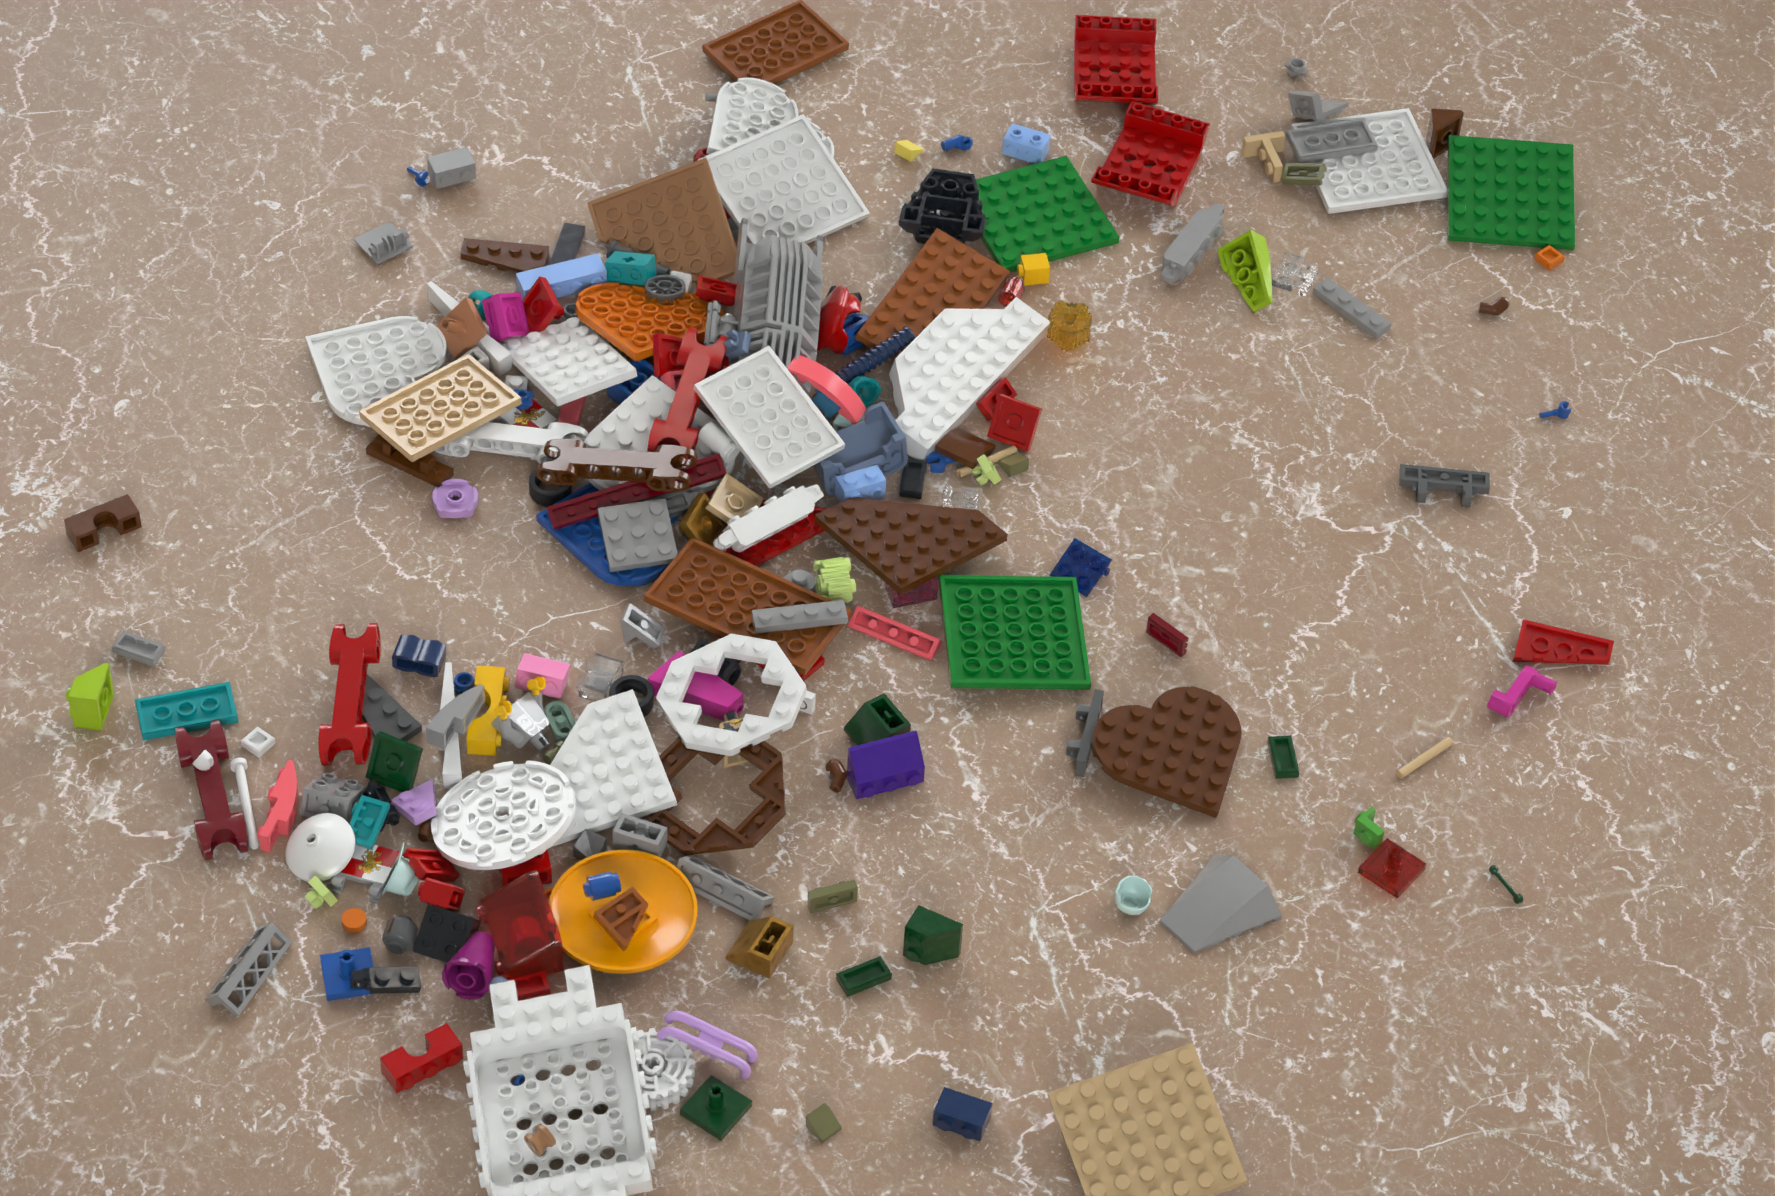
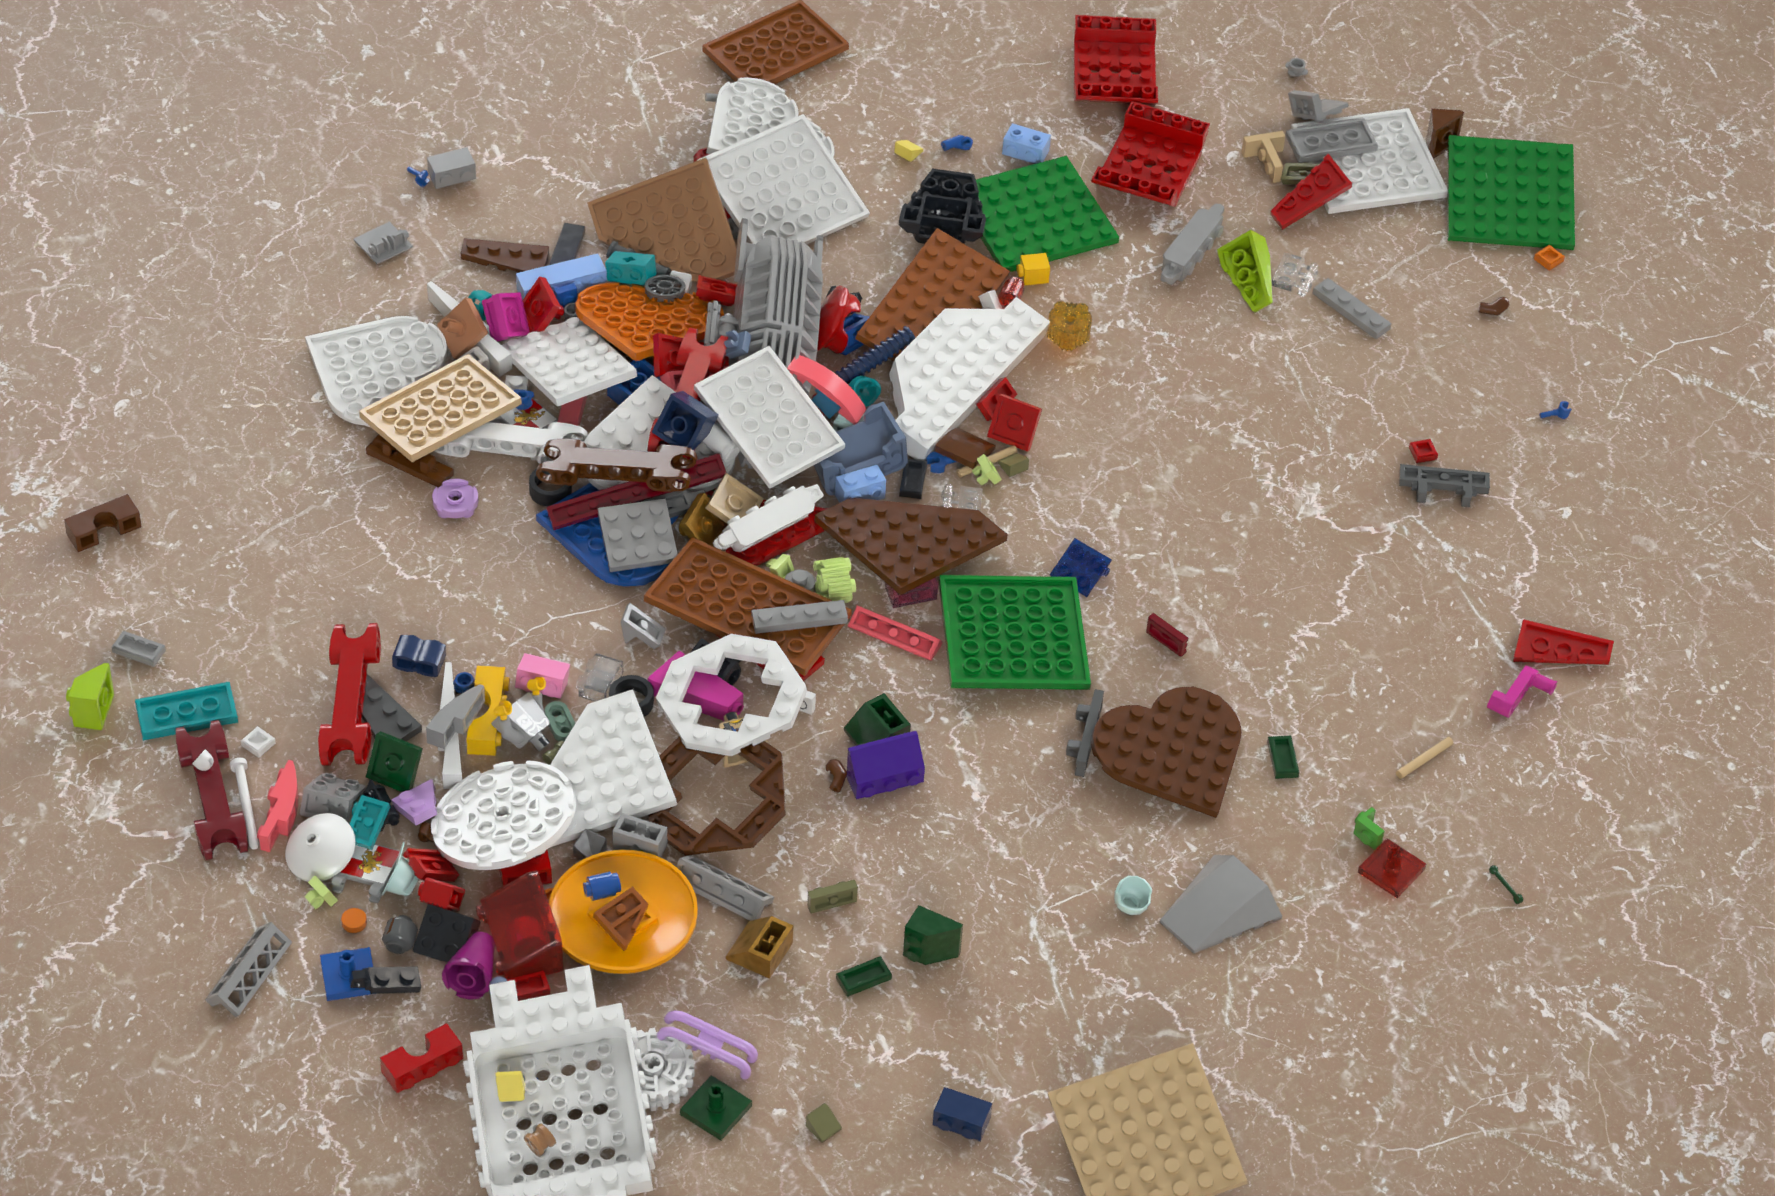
(510, 1086): none -> light yellow slope
(566, 294): none -> blue plate
(684, 421): none -> dark blue slope
(781, 566): none -> yellowish green tile
(990, 300): none -> white slope
(1317, 189): none -> red wing
(1423, 451): none -> red tile

